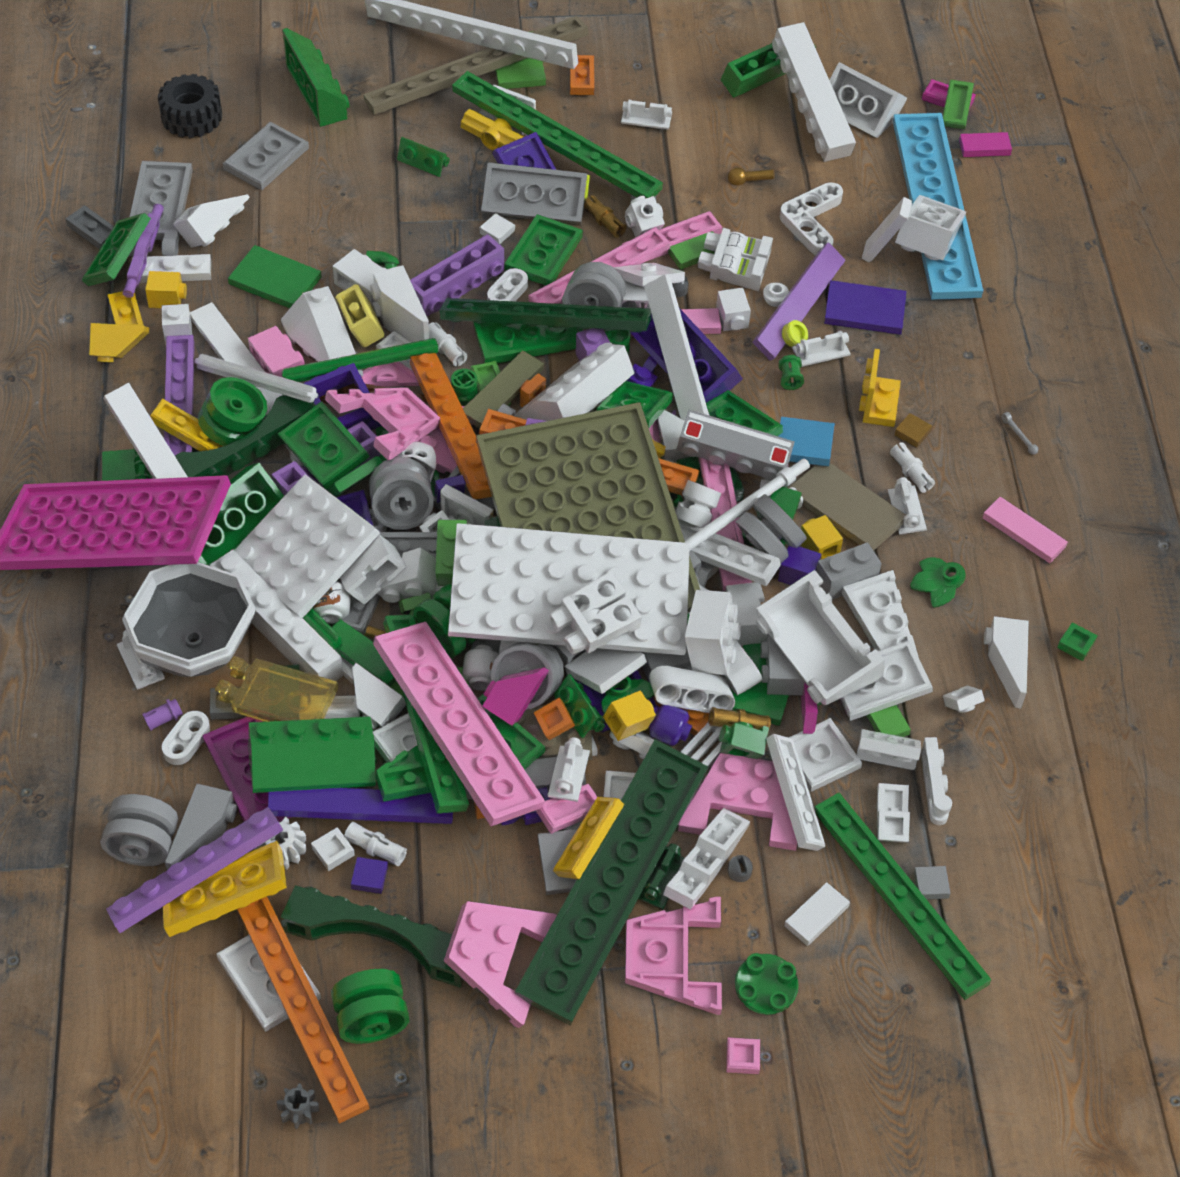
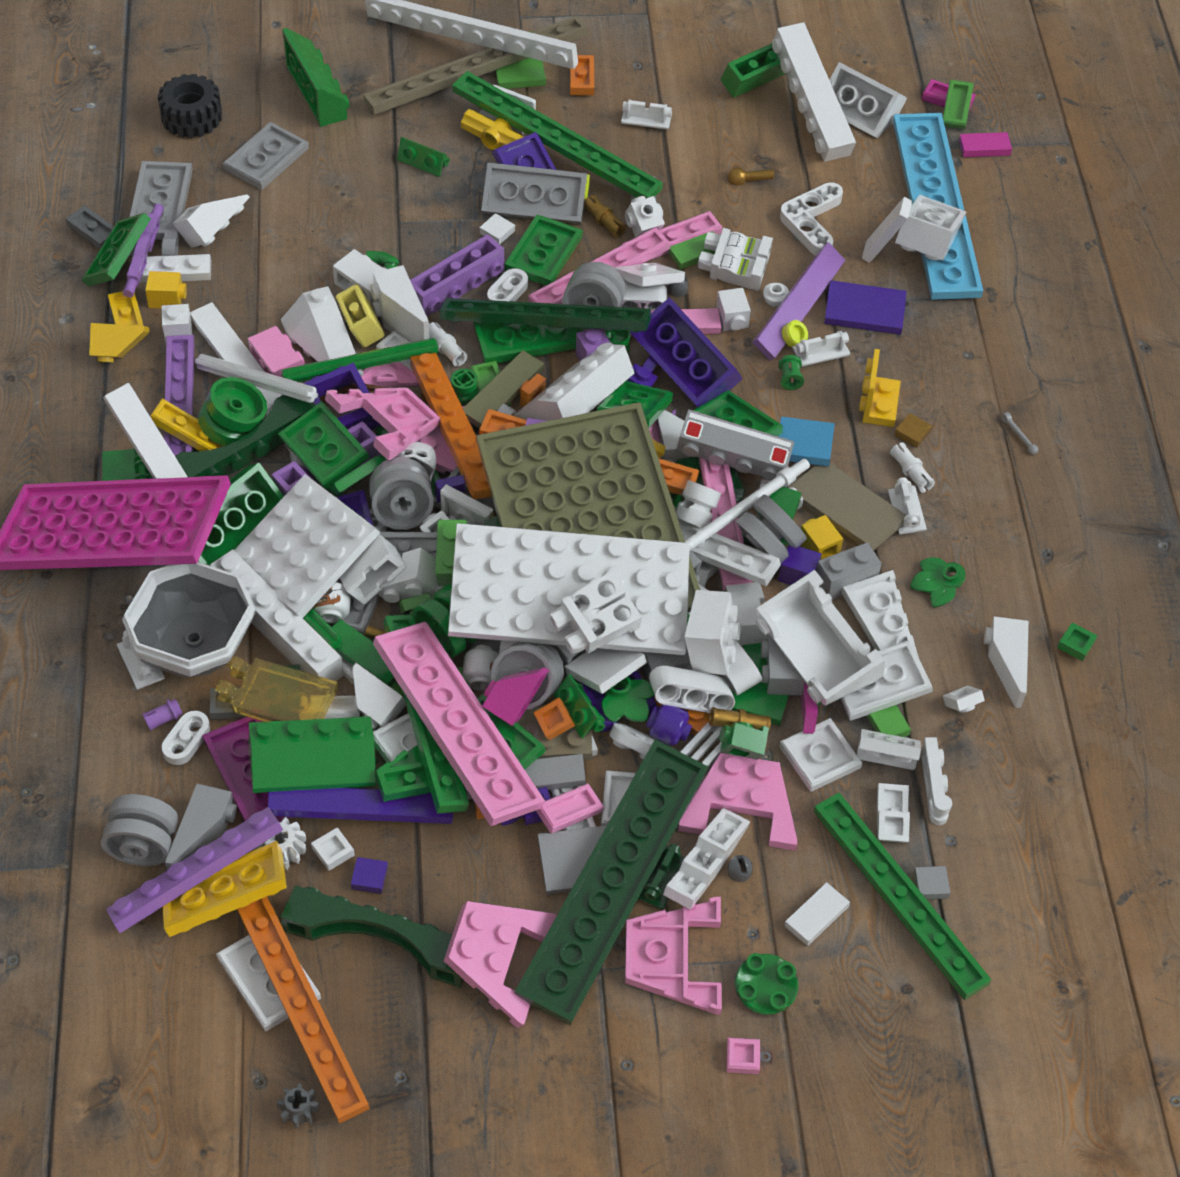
(274, 276): green tile -> none
(369, 1006): green wheel -> none
(375, 844): white pin -> none
(569, 771): white hinge -> none
(588, 837): yellow tile -> none
(629, 715): yellow brick -> none
(675, 346): white tile -> none
(795, 792): white tile -> none
(1025, 530): bright pink tile -> none

